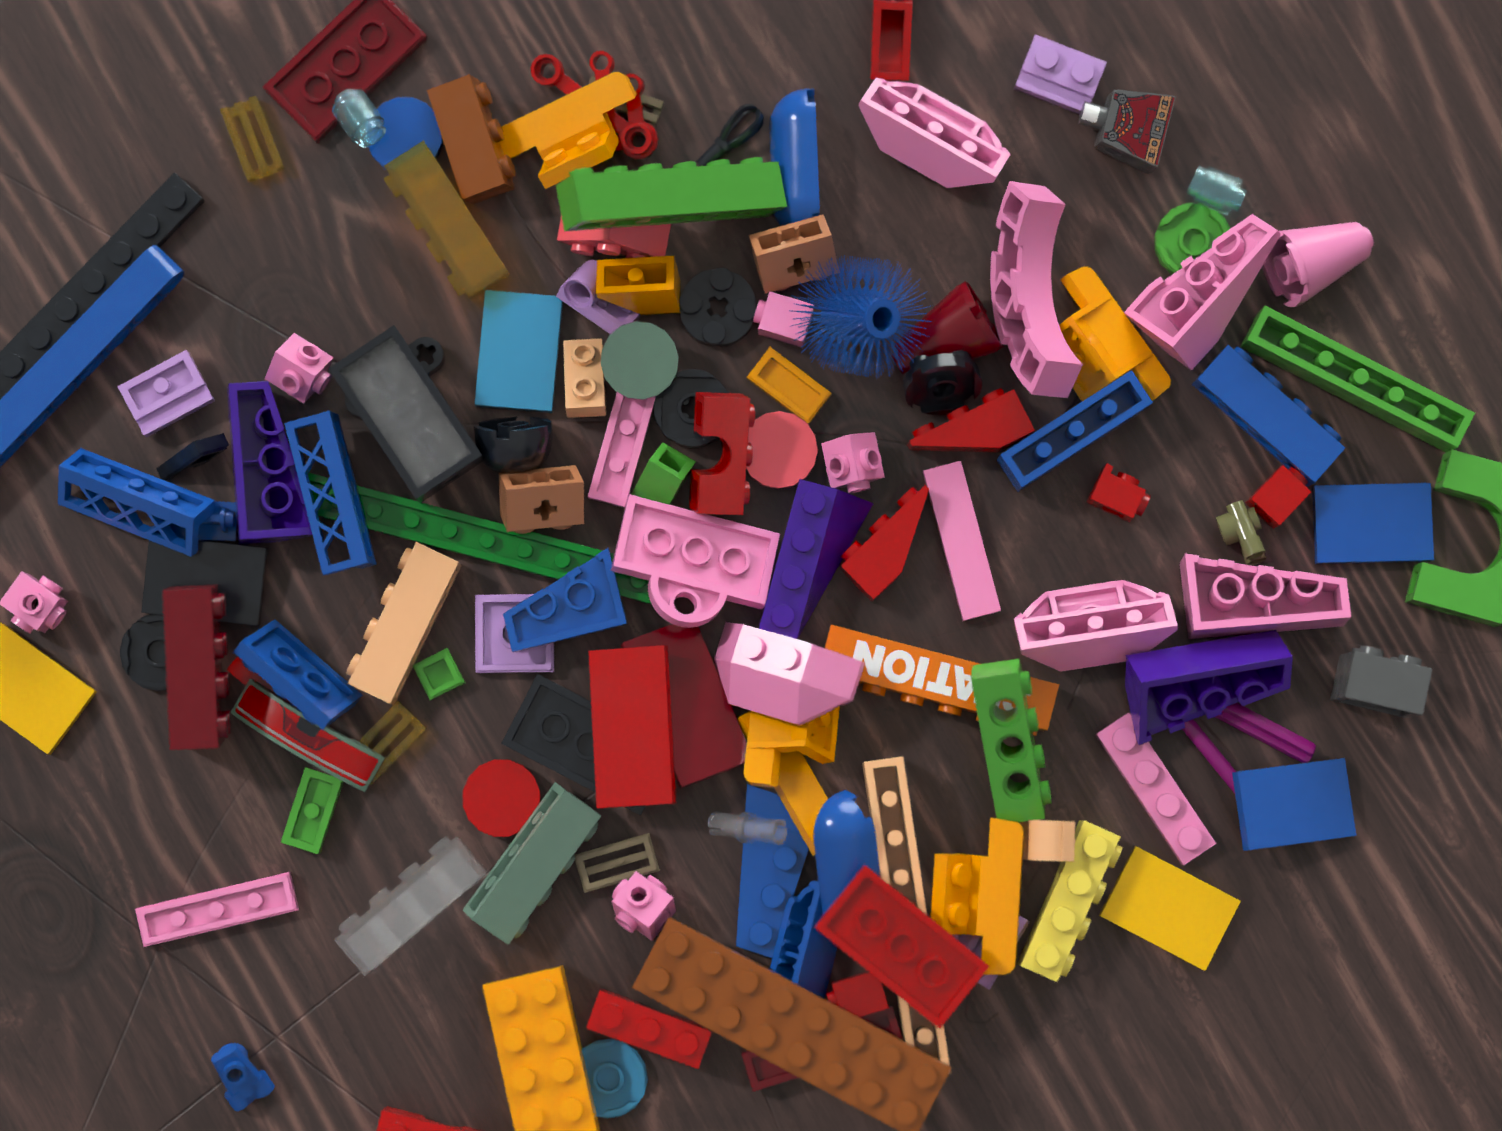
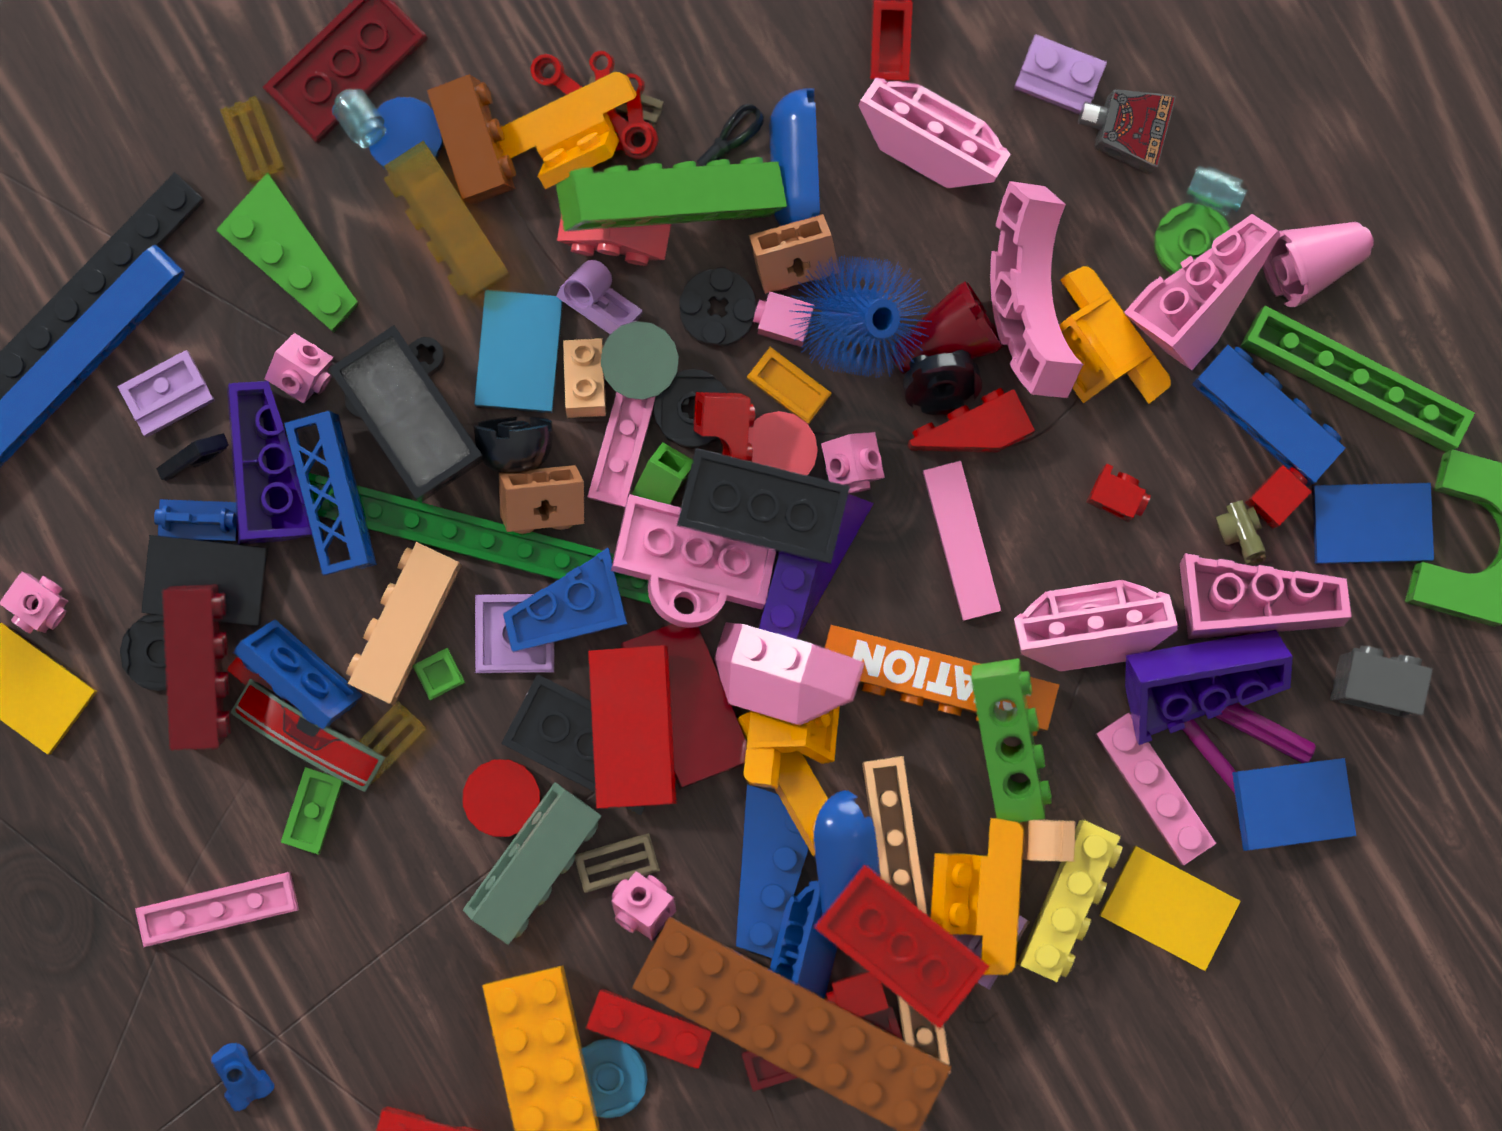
(133, 491): blue fence -> none
(282, 247): none -> bright green wing
(411, 905): clear brick -> none
(640, 284): light orange slope -> none
(747, 827): clear pin -> none
(763, 506): none -> black plate
(883, 555): red slope -> none
(1074, 431): blue brick -> none

